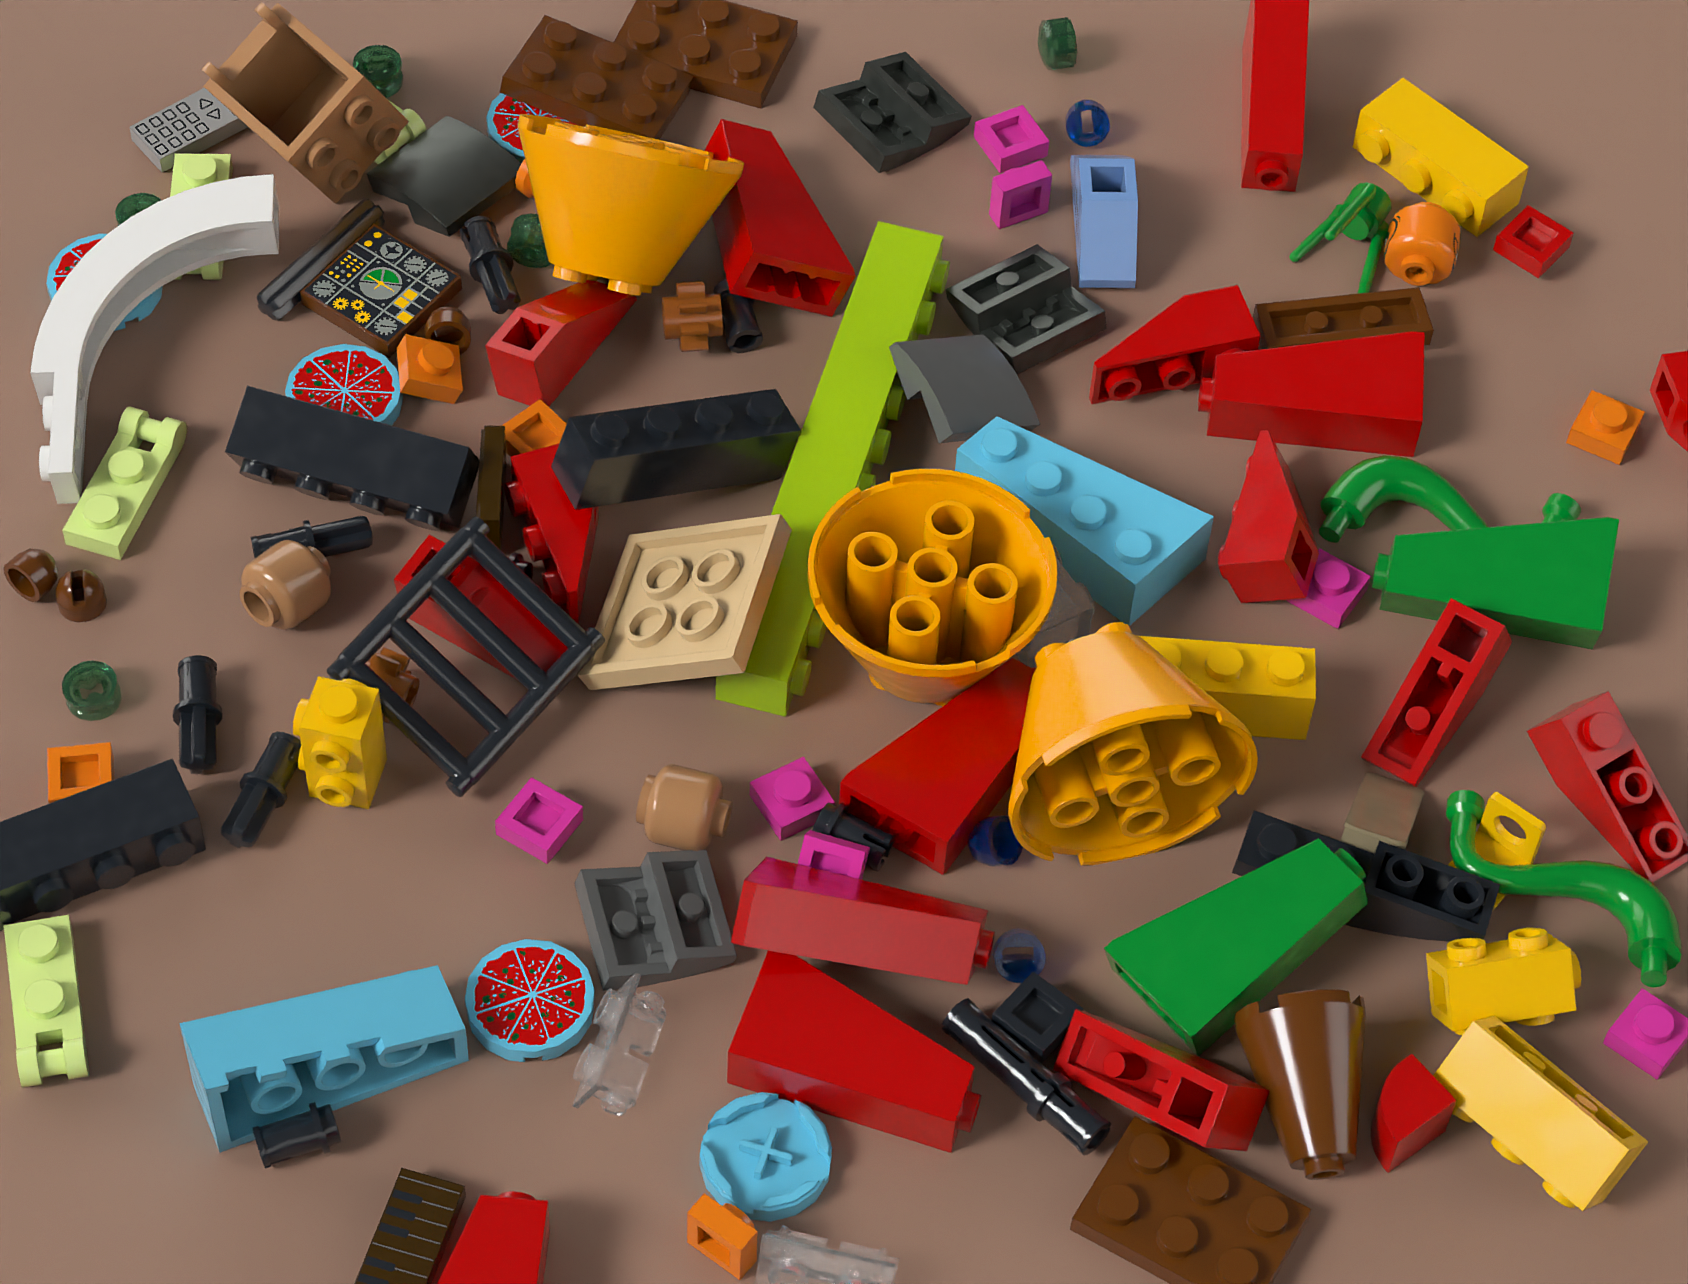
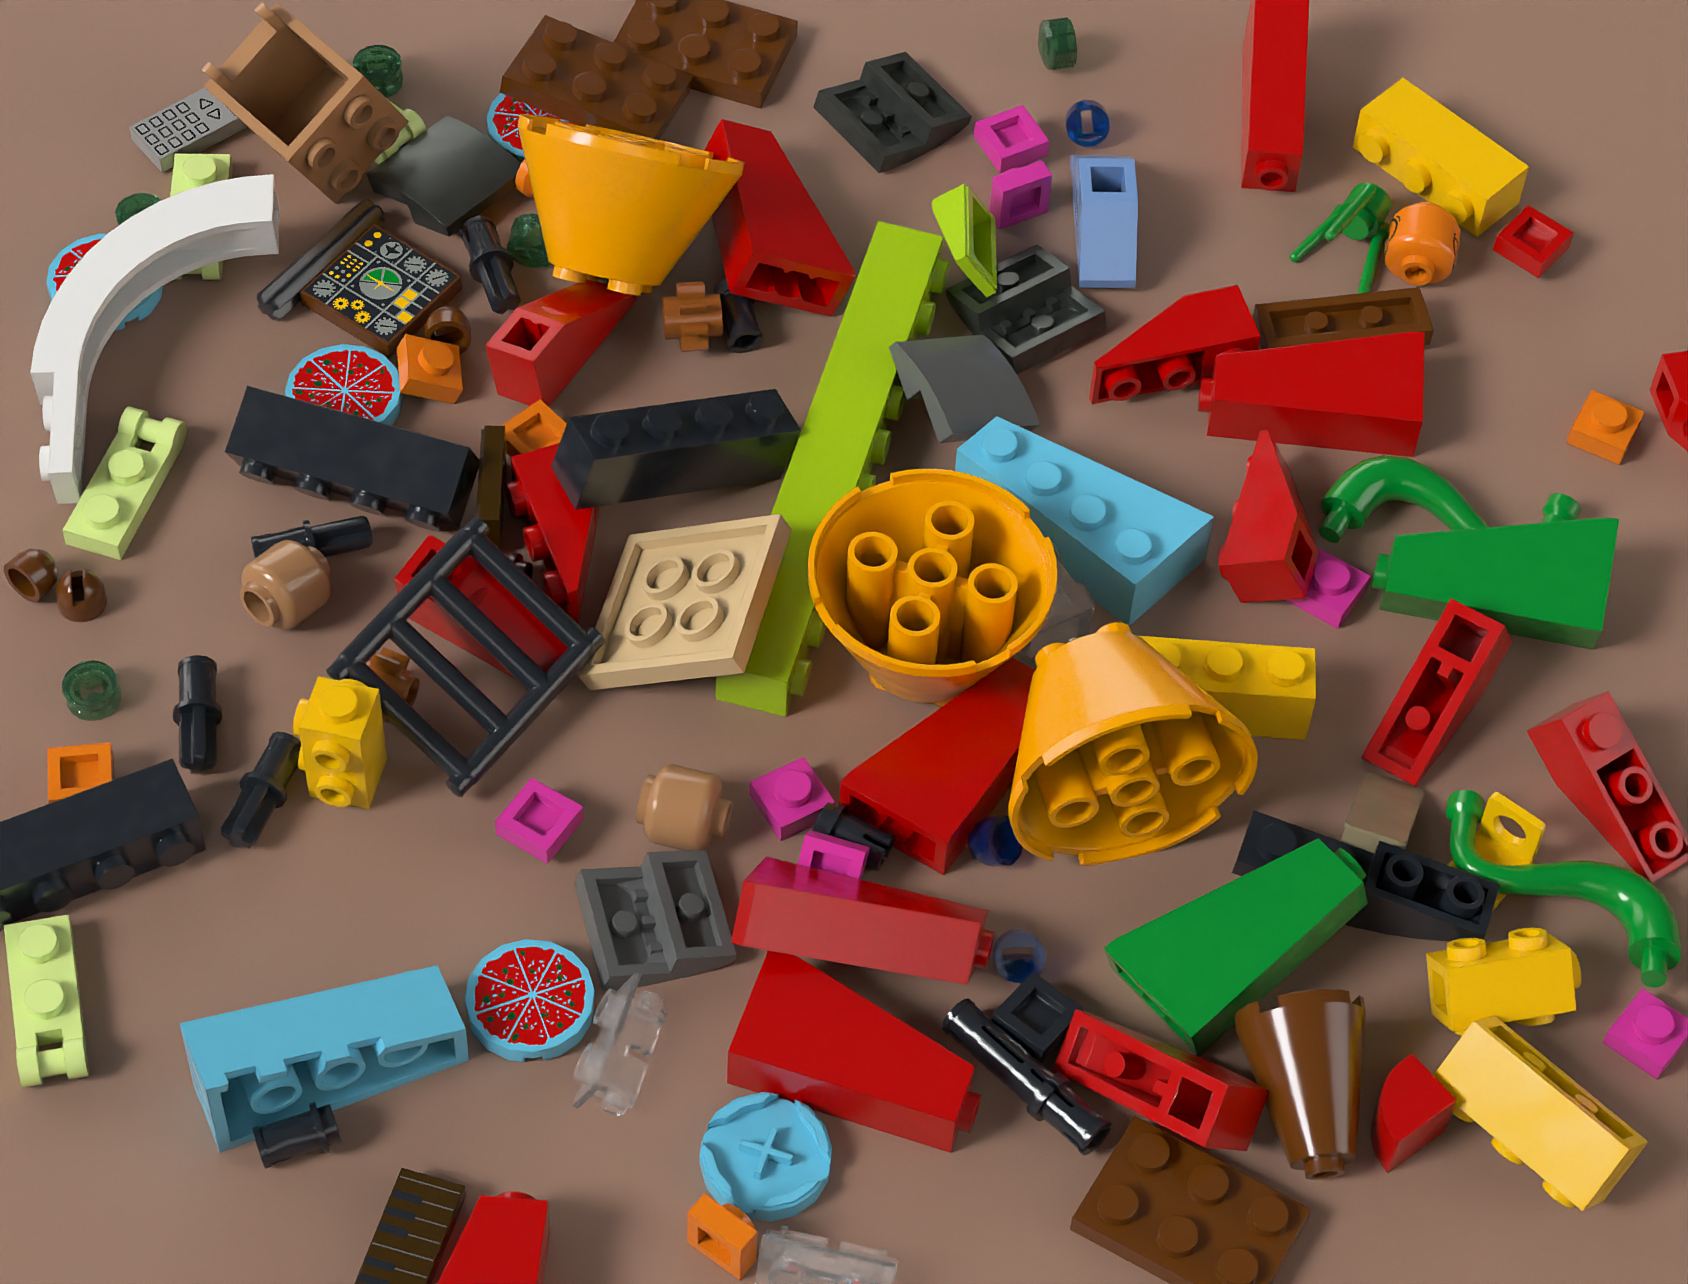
(969, 234): none -> lime slope

